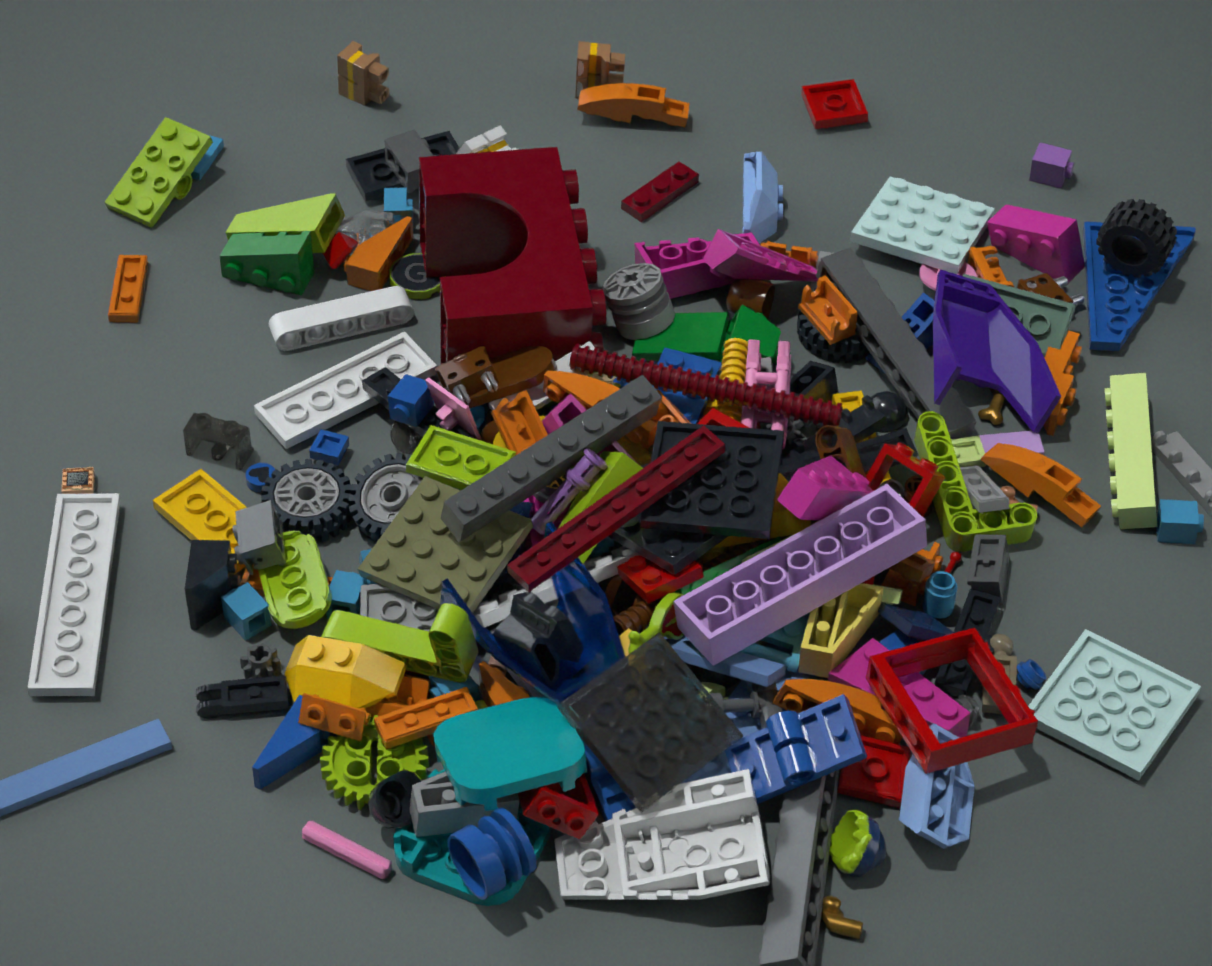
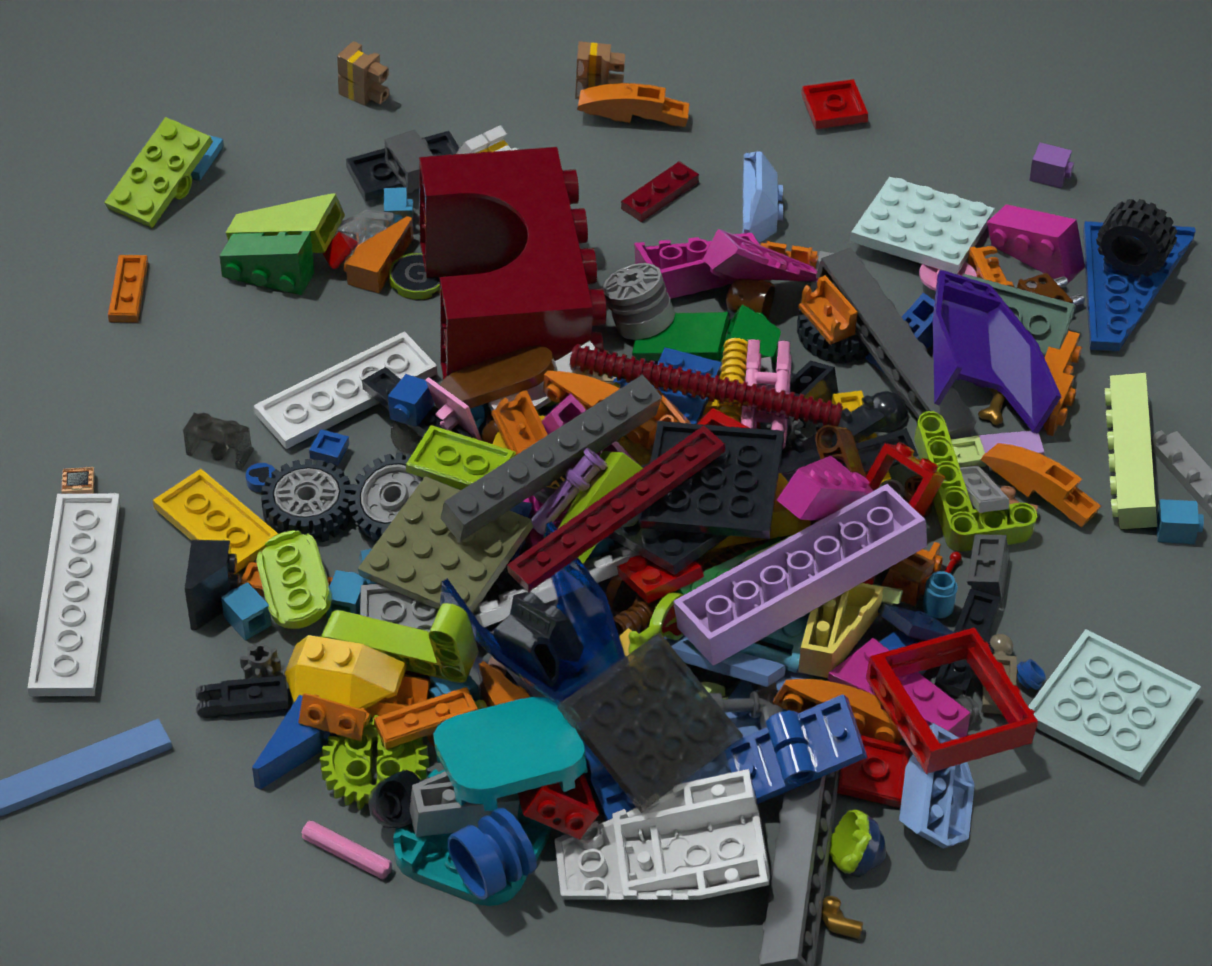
(259, 537): hinge -> none
(340, 318): white beam -> none
(468, 374): reddish brown piece -> none

